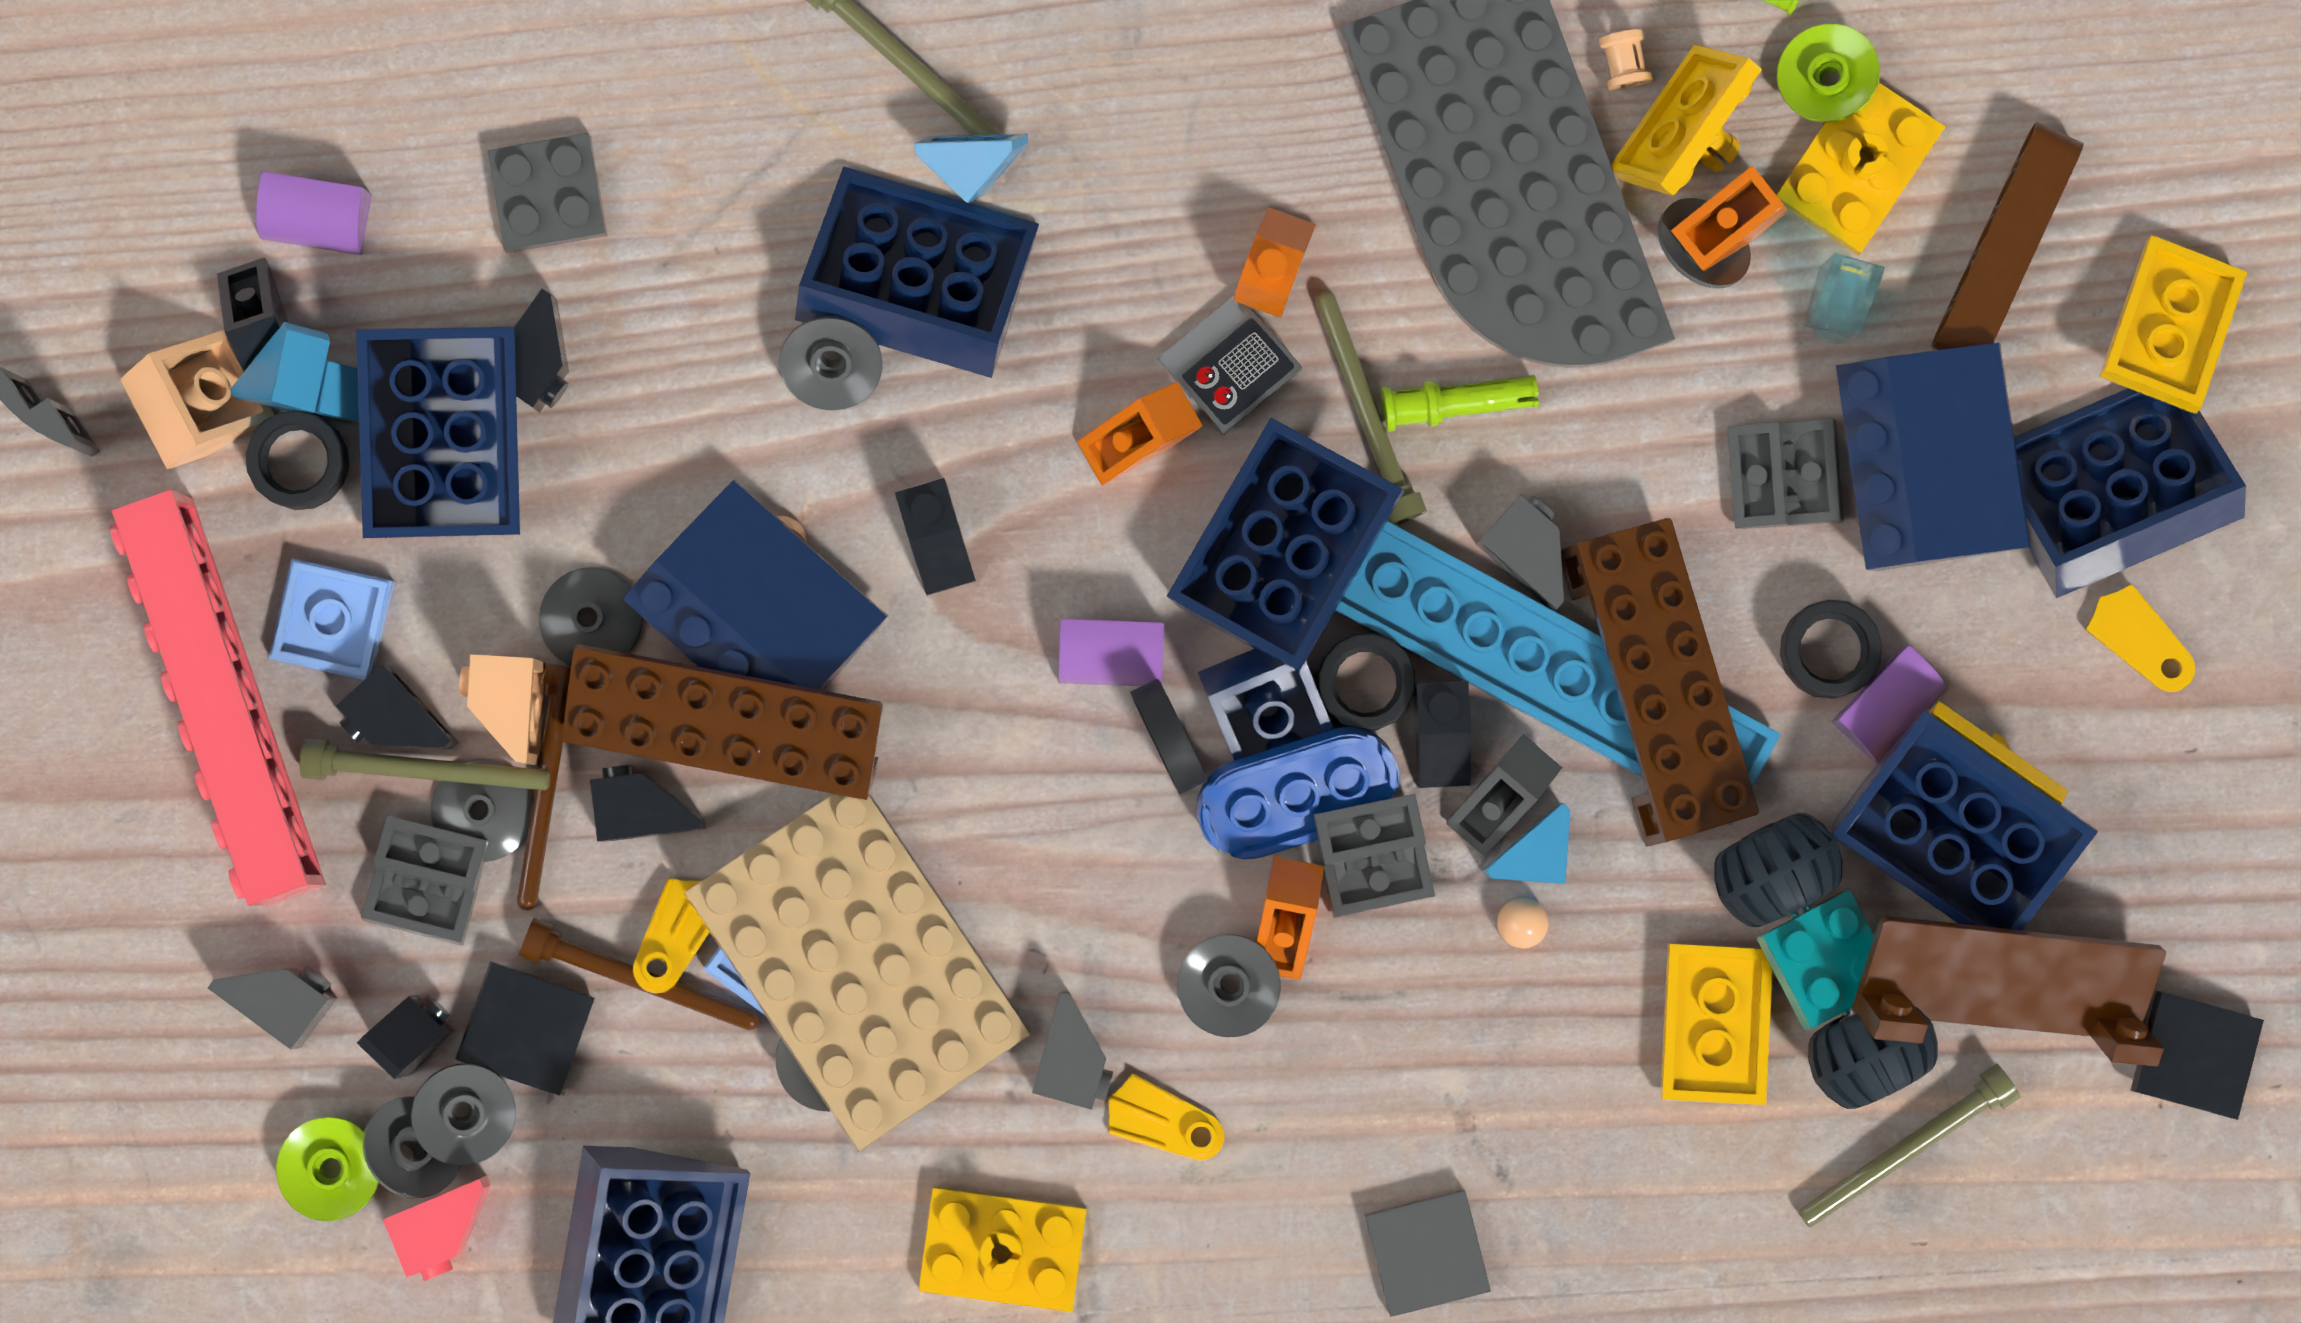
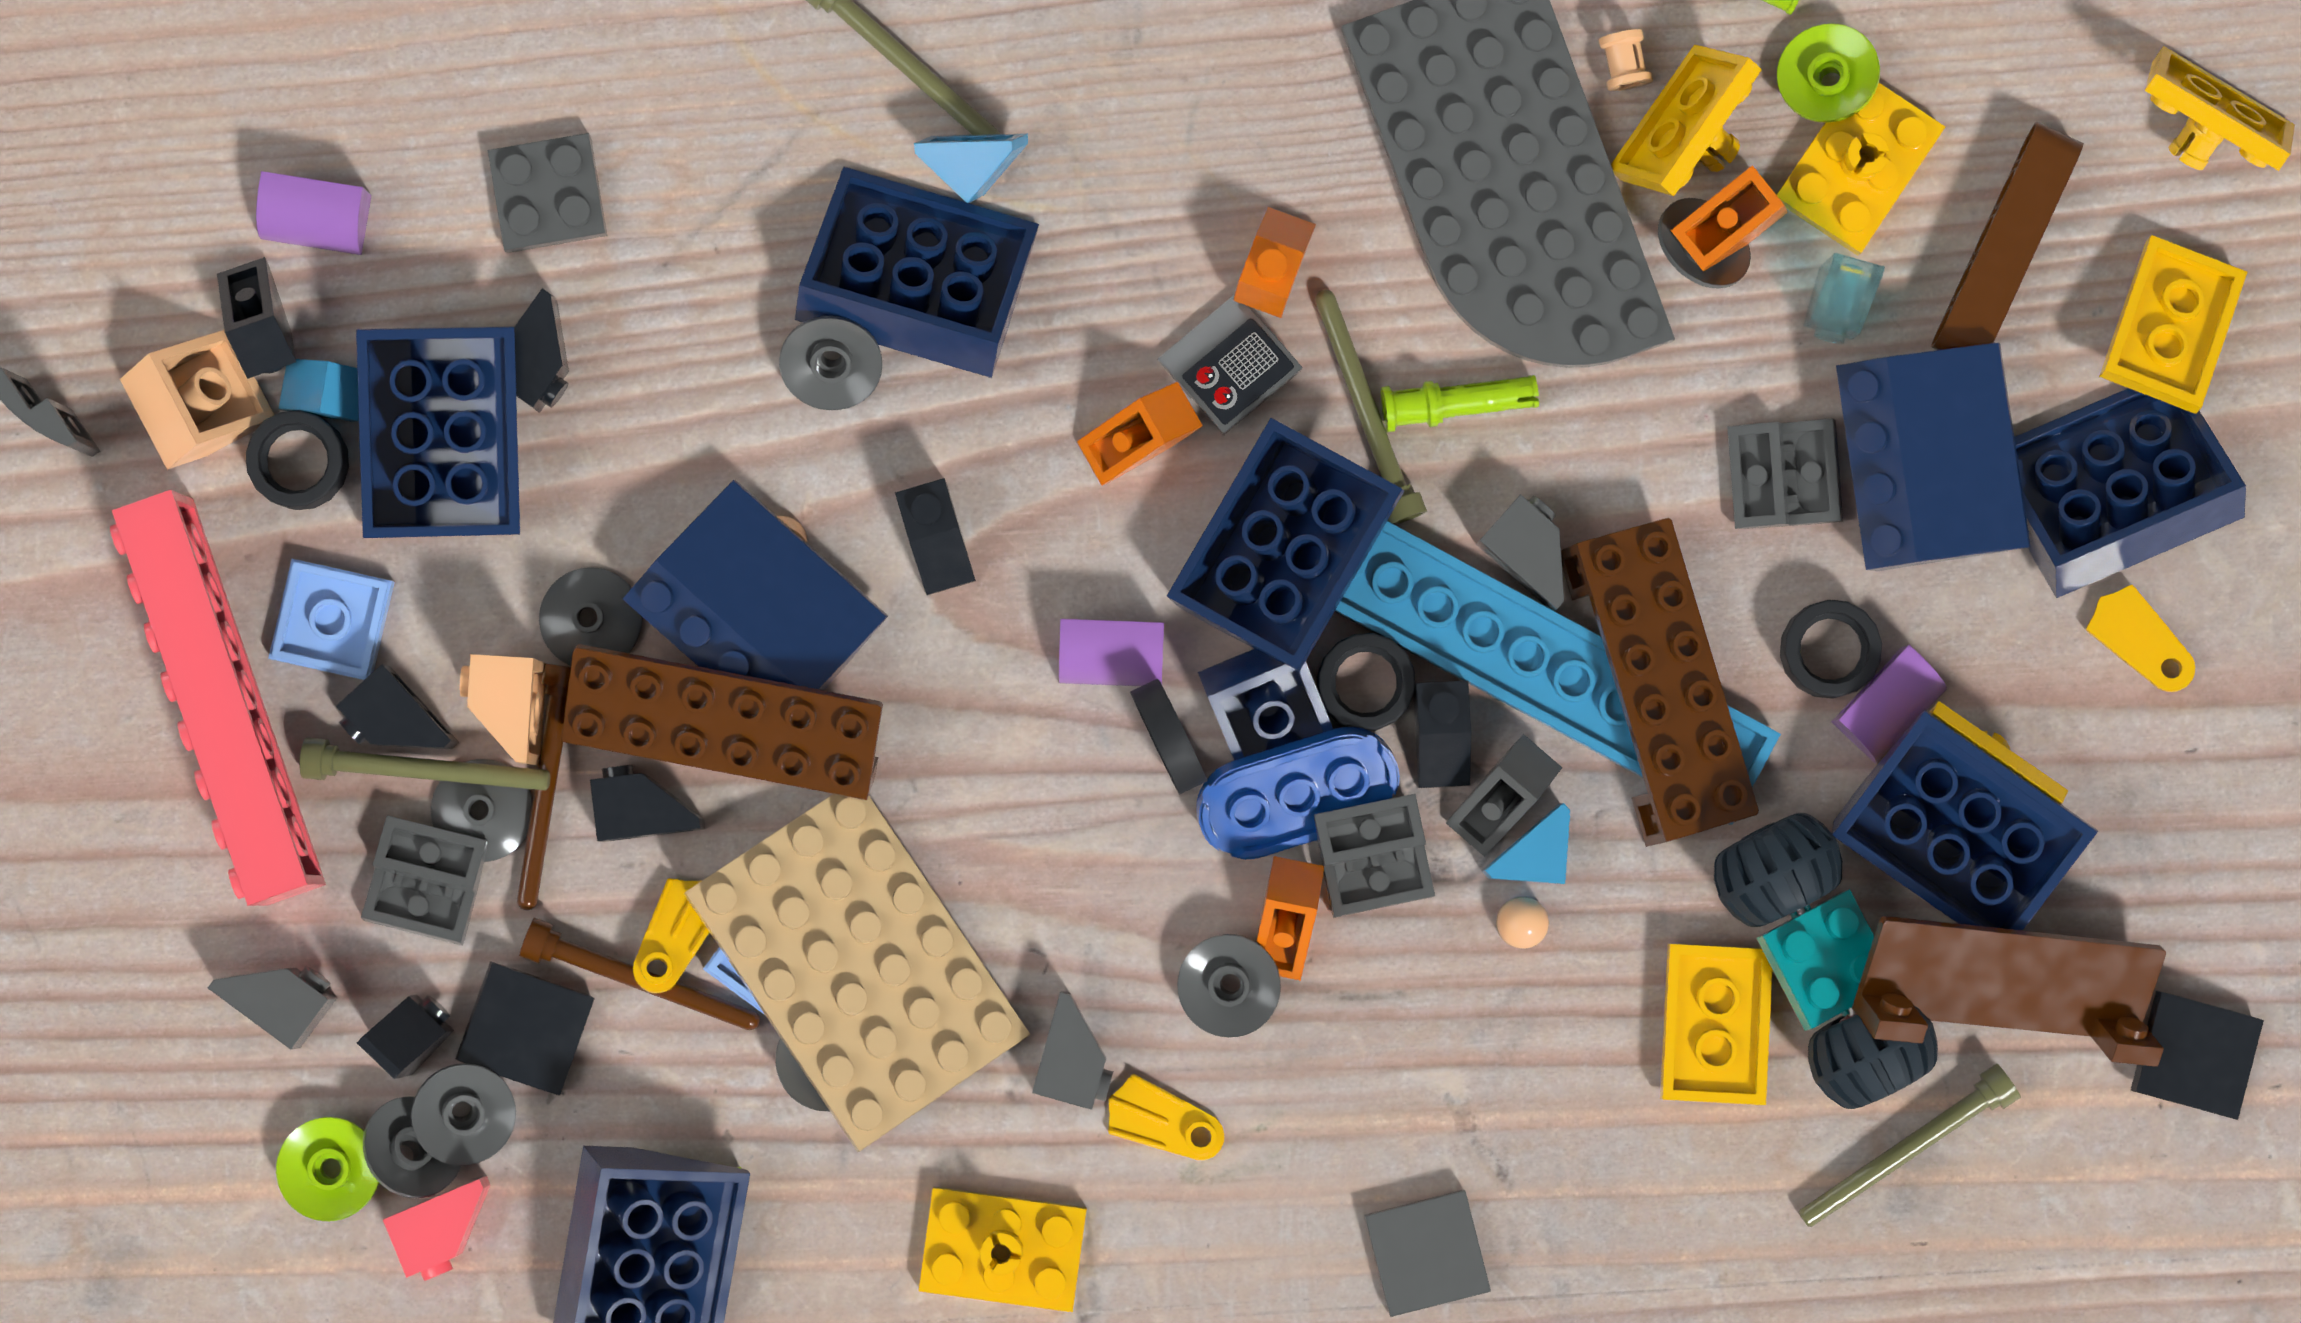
(286, 370): dark azure slope -> none
(2215, 114): none -> yellow plate

